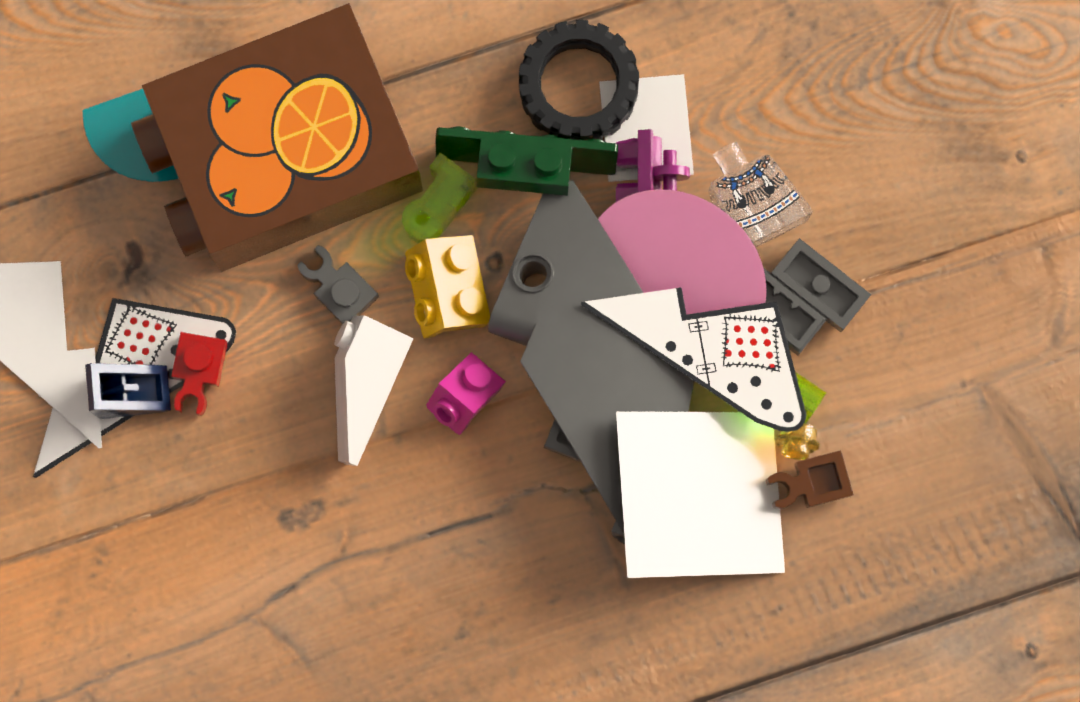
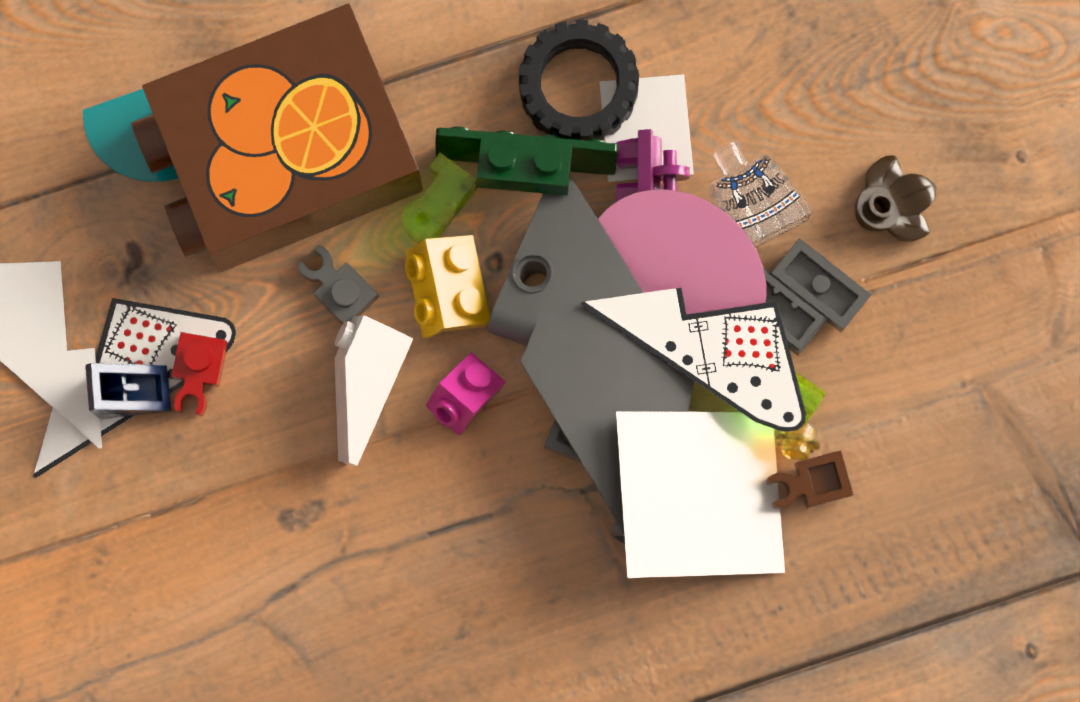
(899, 196): none -> dark brown plate

